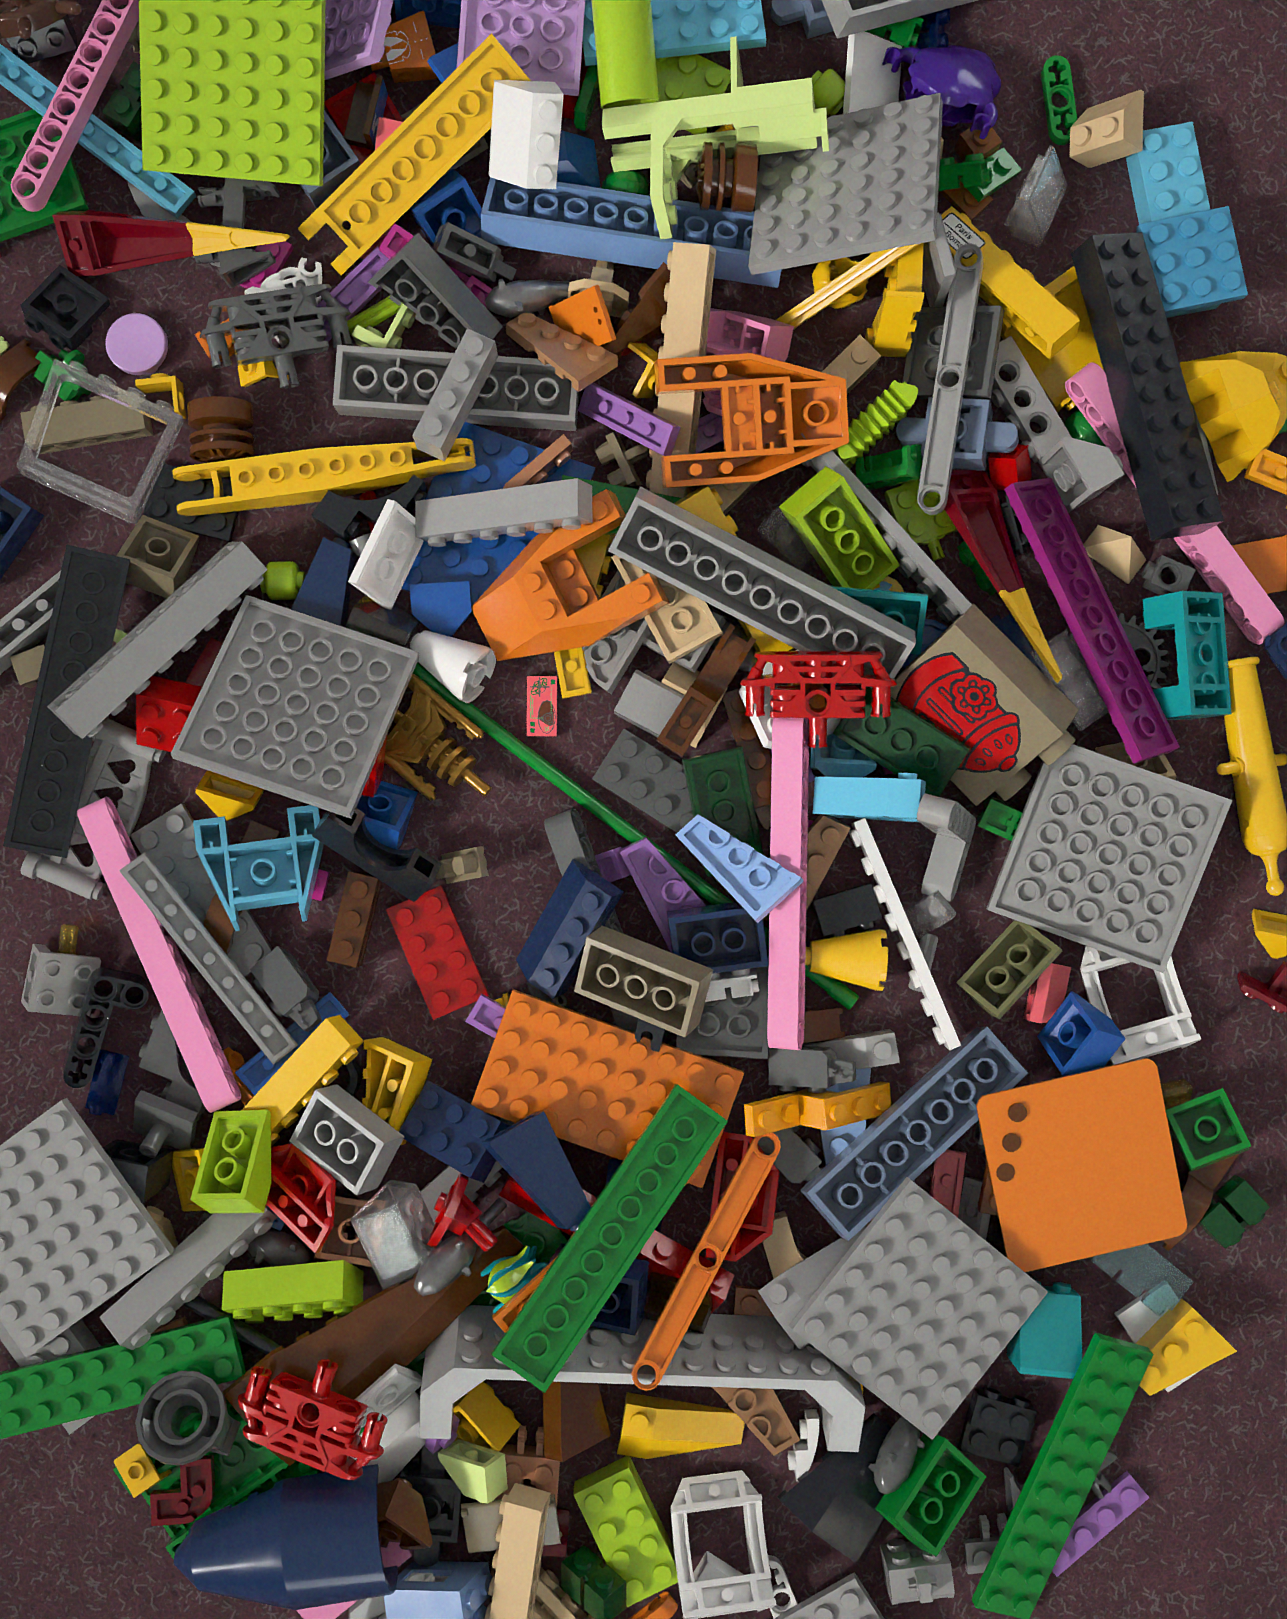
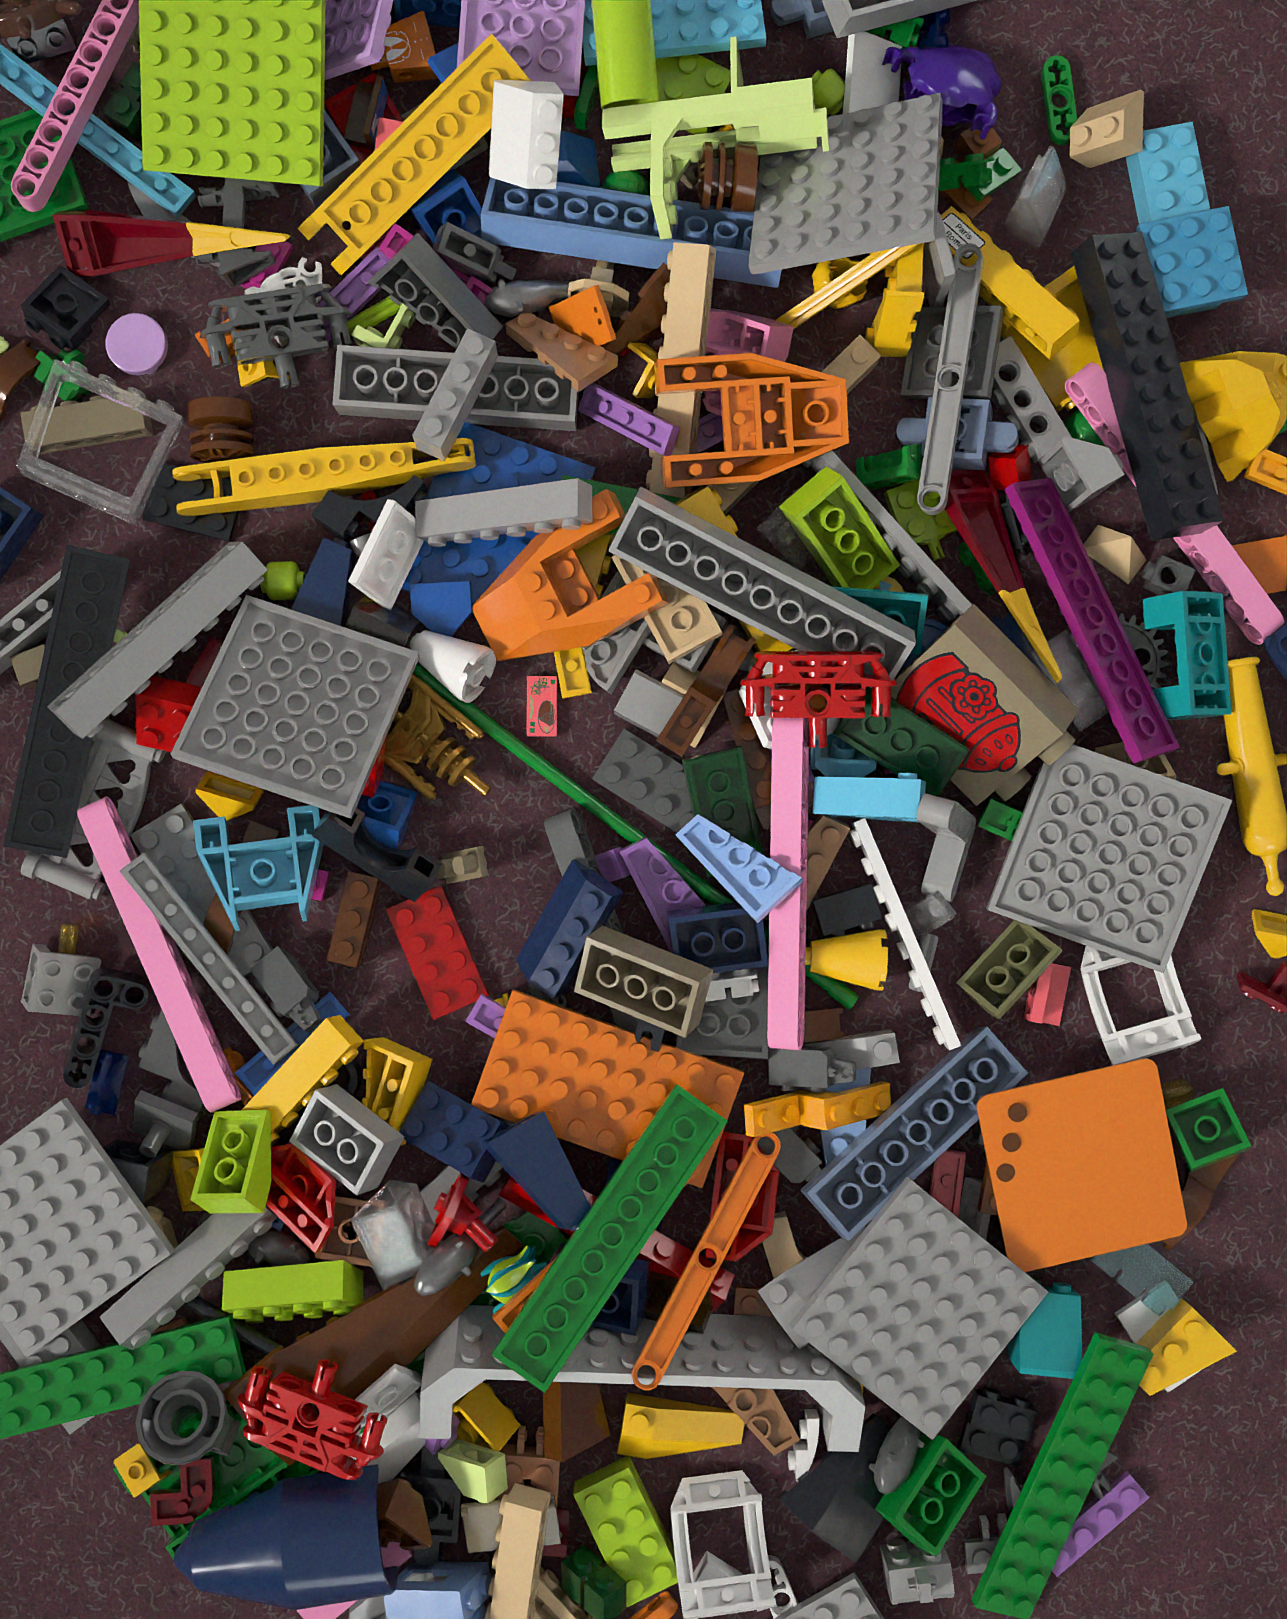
(158, 556): dark tan slope -> none
(163, 382): yellow bracket -> none
(536, 471): nougat plate -> none
(613, 450): dark tan hips -> none
(876, 421): lime piece -> none
(1080, 1036): blue slope -> none
(1242, 1202): dark green piece -> none

